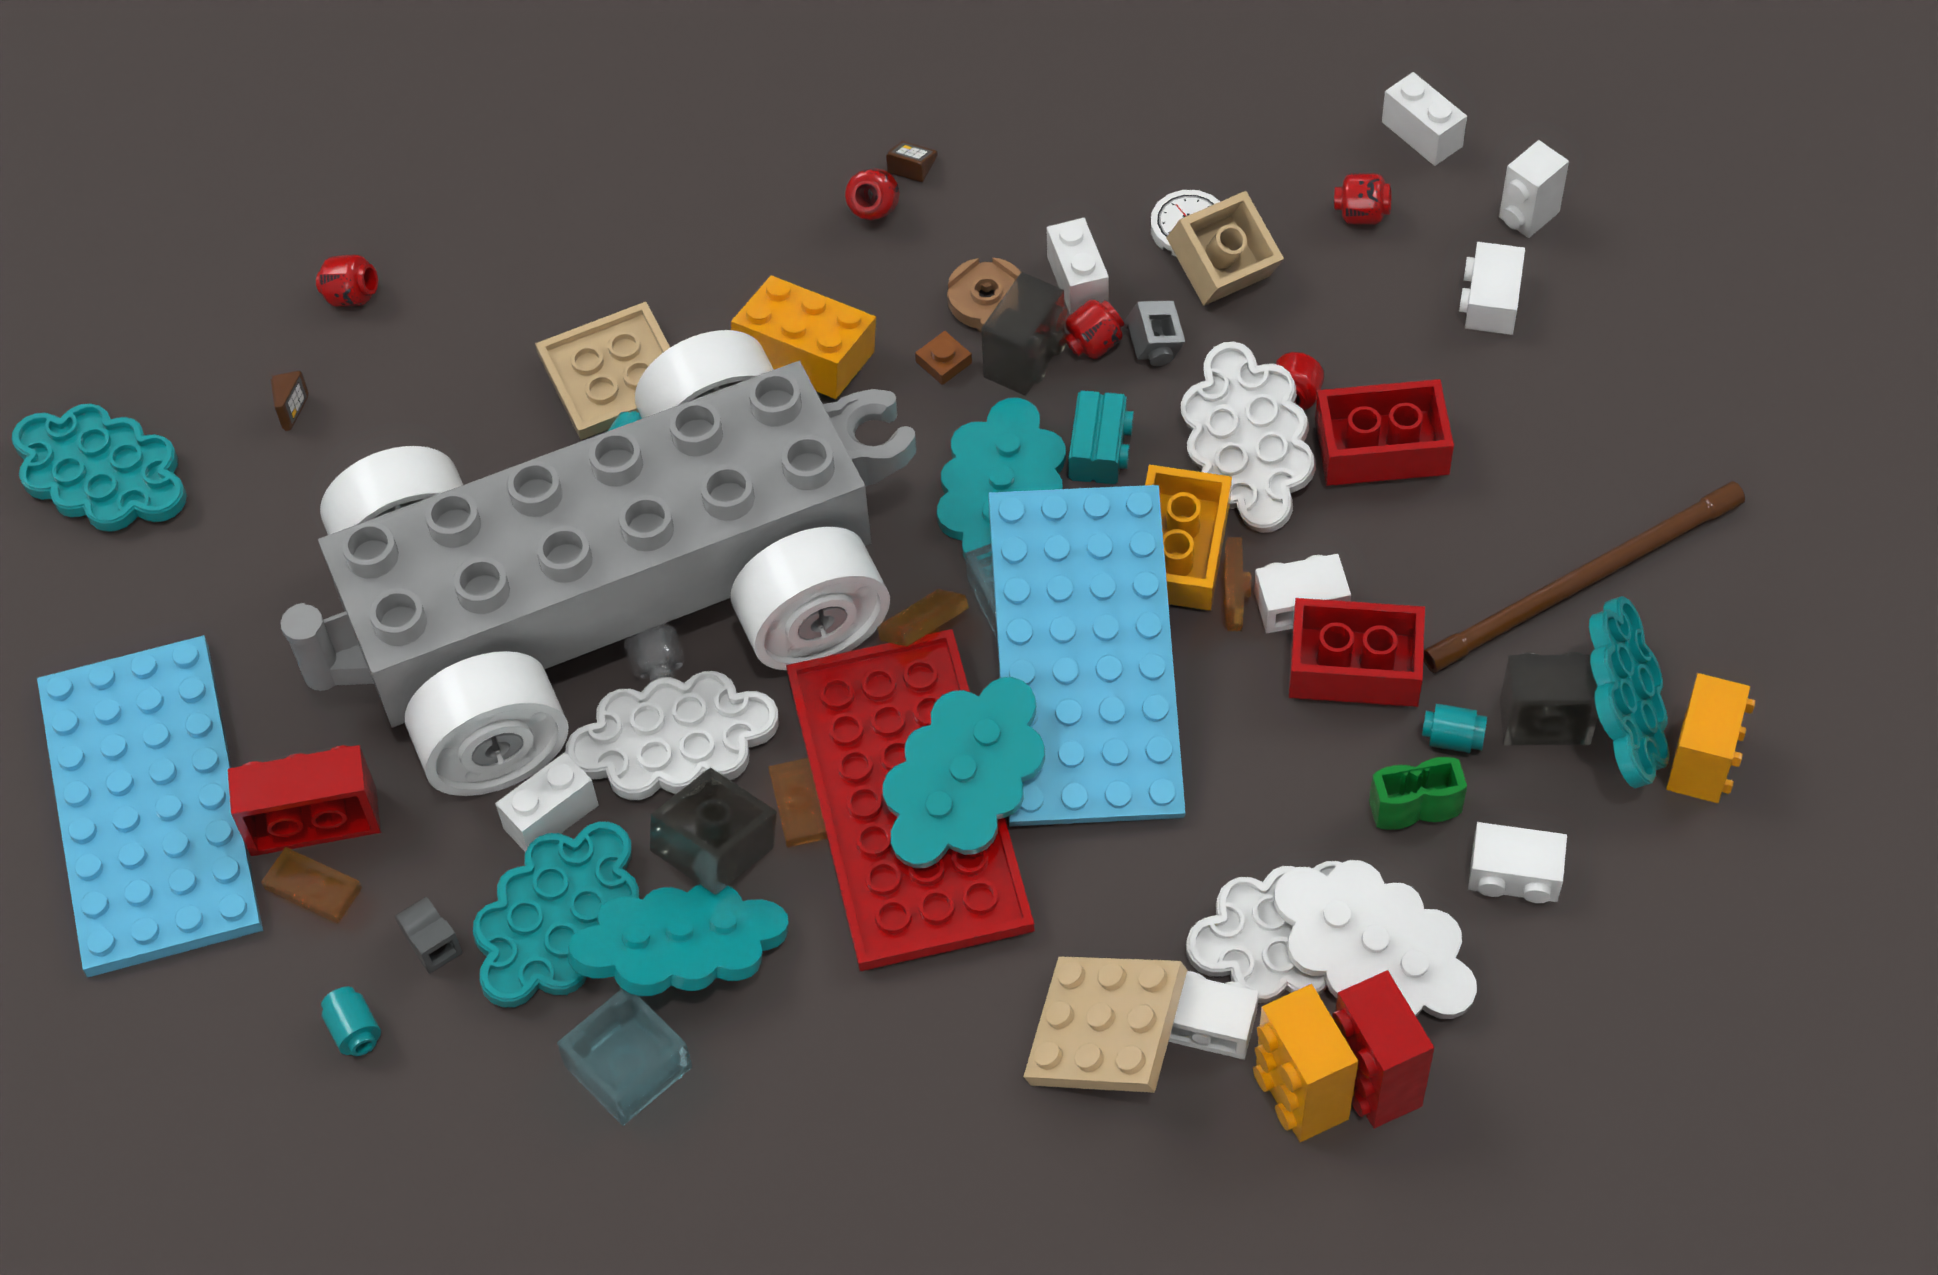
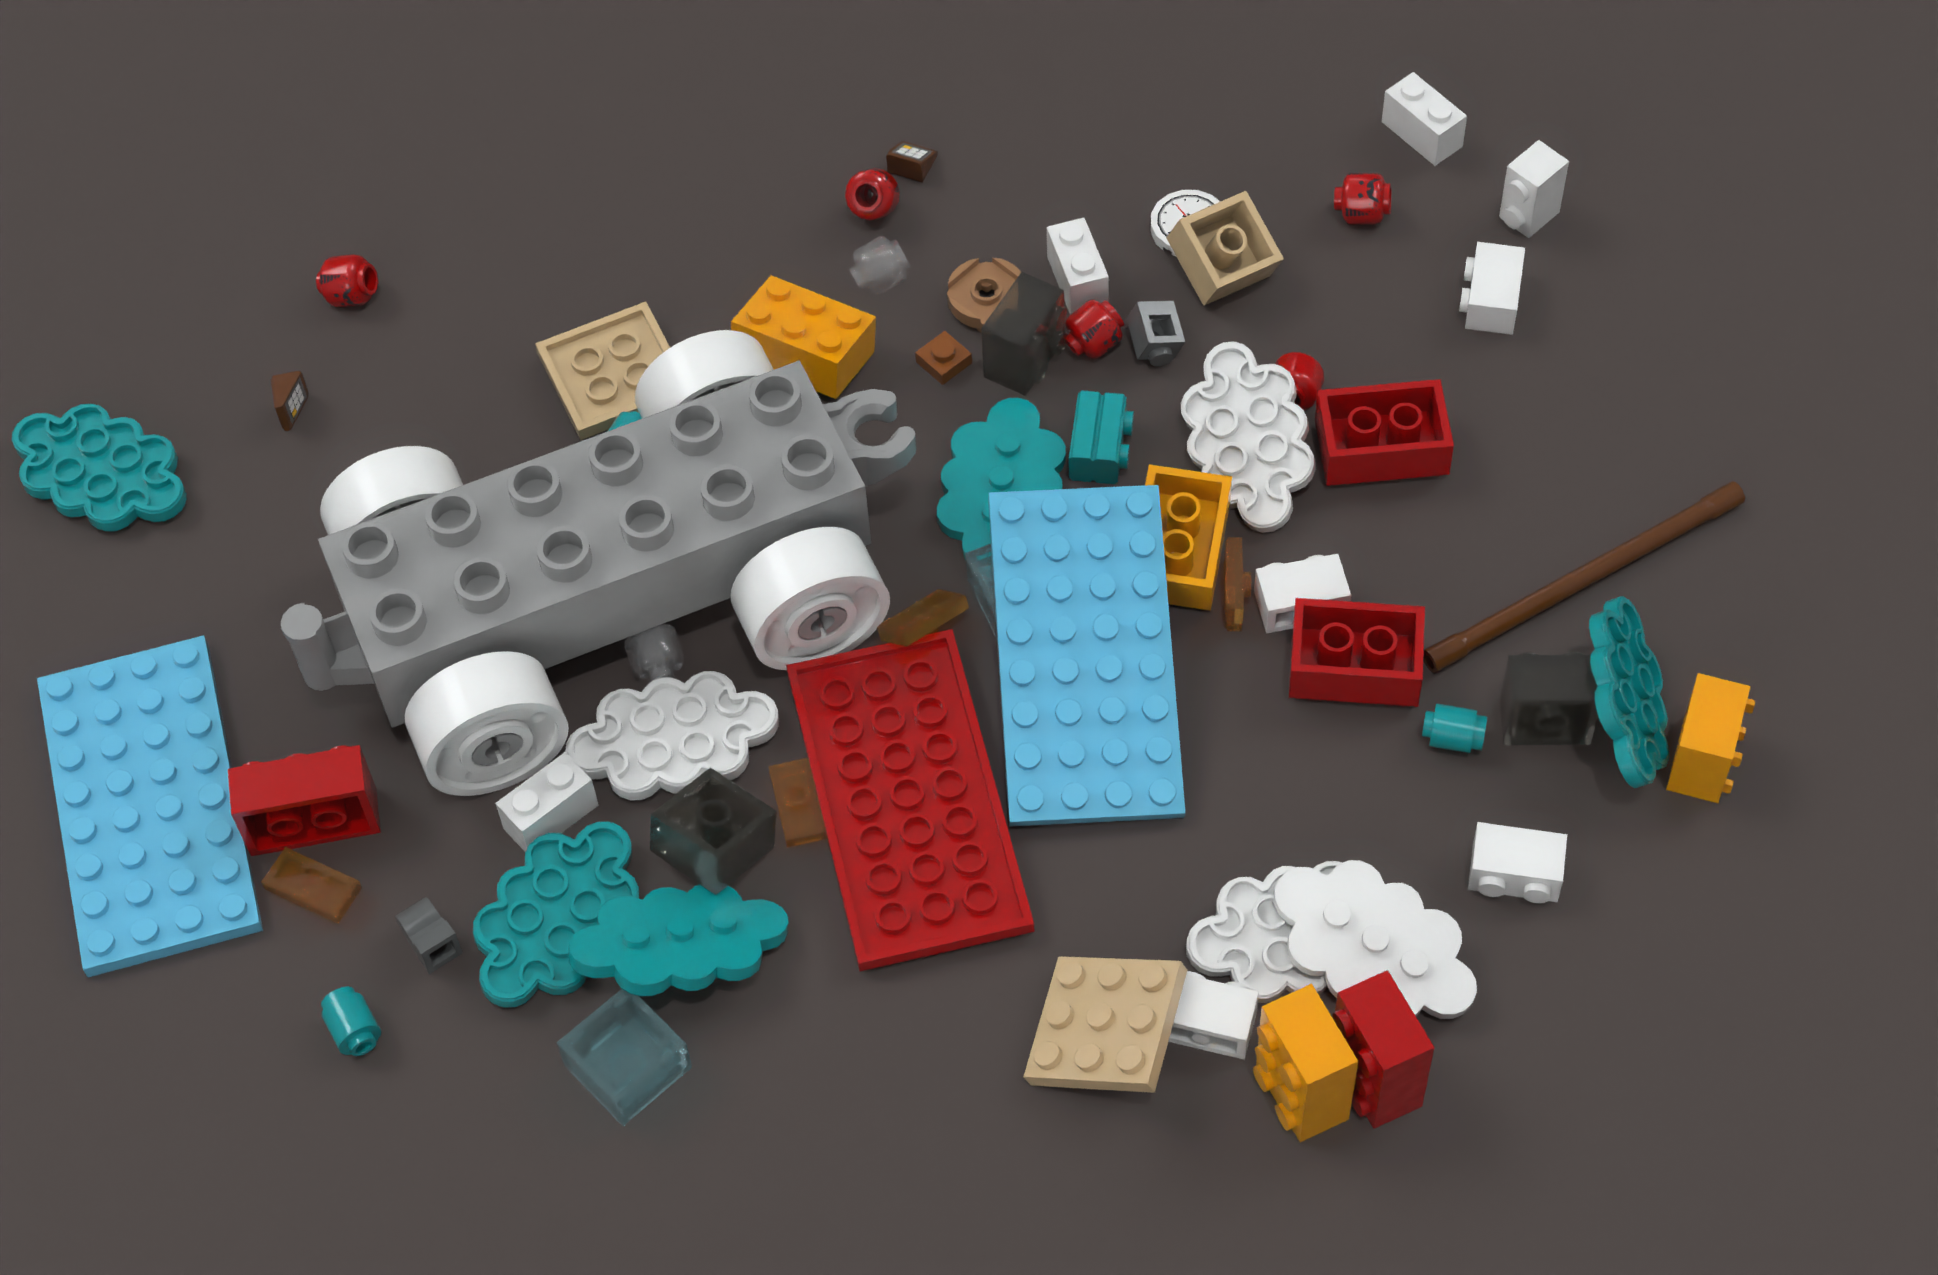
(879, 265): none -> clear head
(963, 772): teal plate -> none
(1410, 793): green brick -> none

